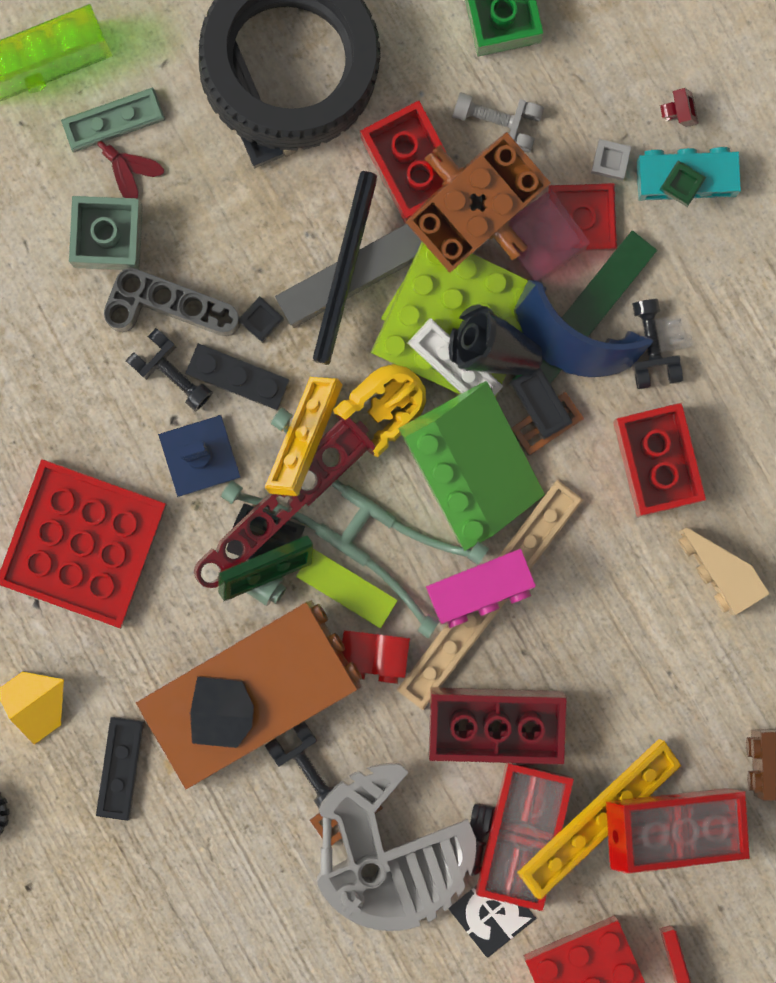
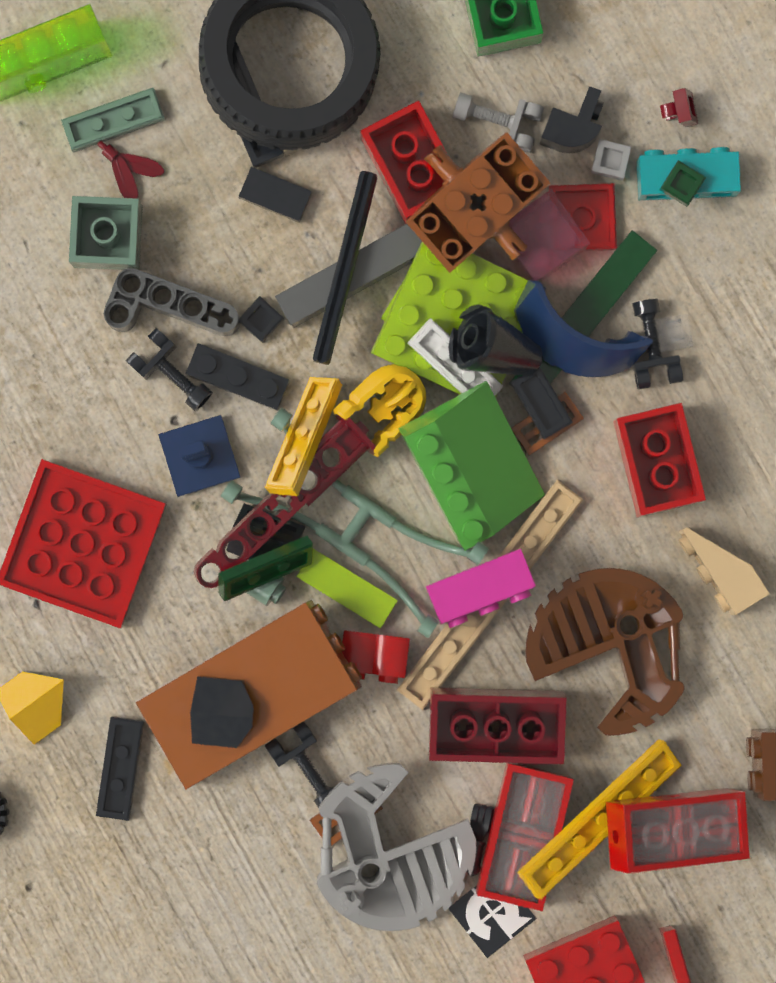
(275, 194): none -> black tile
(574, 133): none -> black brick
(586, 623): none -> reddish brown piece

